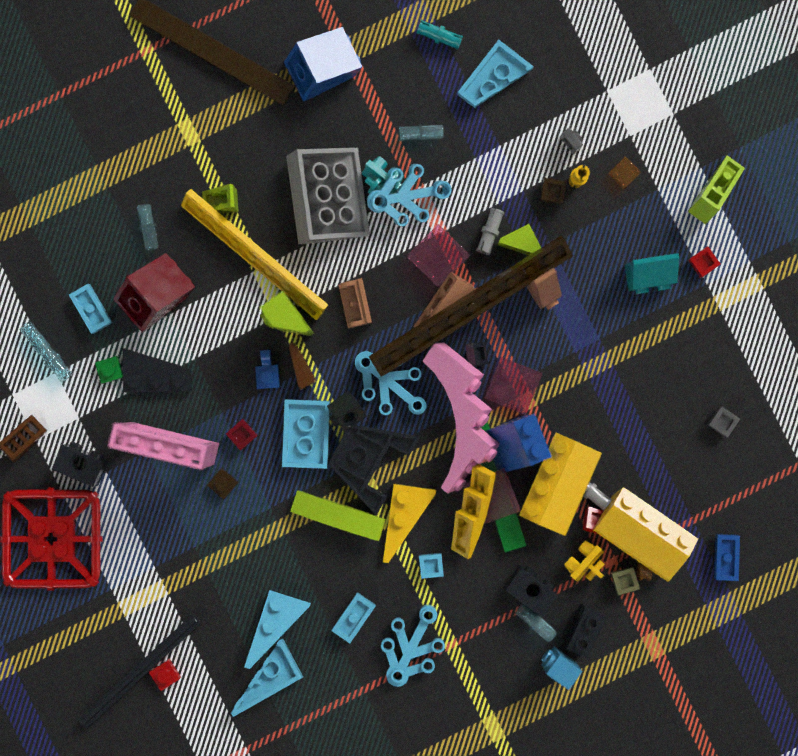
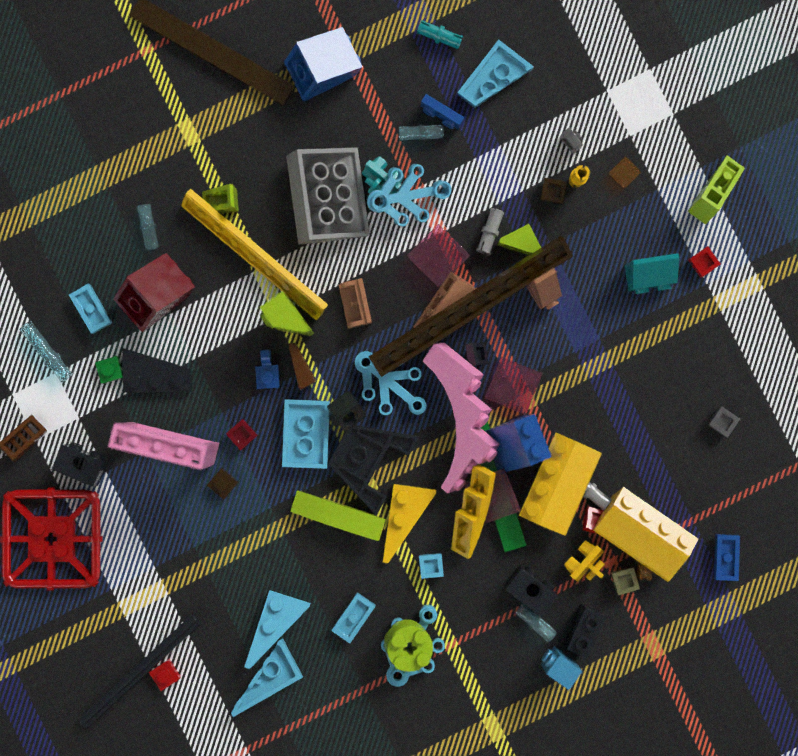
(410, 658): none -> lime brick
(435, 108): none -> blue plate

